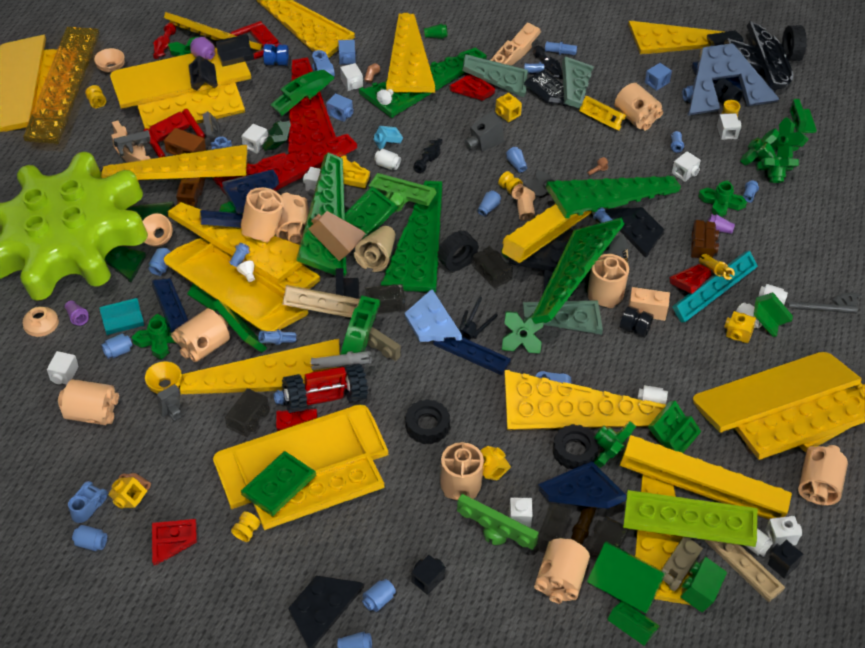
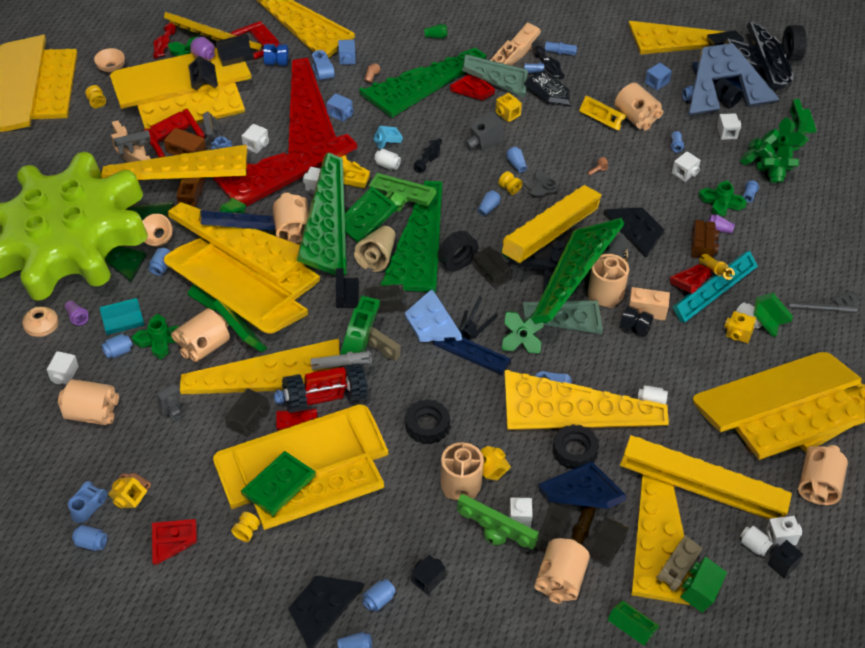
(61, 85): clear yellow plate -> none
(162, 371): yellow piece -> none
(169, 303): dark blue tile -> none
(239, 188): dark blue plate -> none
(239, 255): medium blue pin -> none
(246, 268): white rock -> none
(261, 214): light nougat cylinder -> none
(277, 337): medium blue axle -> none
(278, 135): dark green slope -> none
(296, 90): green slope -> none
(319, 301): tan tile -> none
(335, 234): medium nougat slope -> none
(351, 76): white brick -> none
(384, 96): white rock -> none
(409, 64): yellow wing -> none
(524, 199): light nougat piece -> none
(575, 81): sand green wing -> none
(591, 194): green wing -> none
(601, 215): medium blue pin -> none
(611, 442): green plant -> none
(626, 577): green tile -> none
(674, 428): green slope -> none
(691, 518): lime plate -> none
(731, 107): yellow wheel -> none
(748, 568): tan tile -> none
(779, 292): white brick -> none

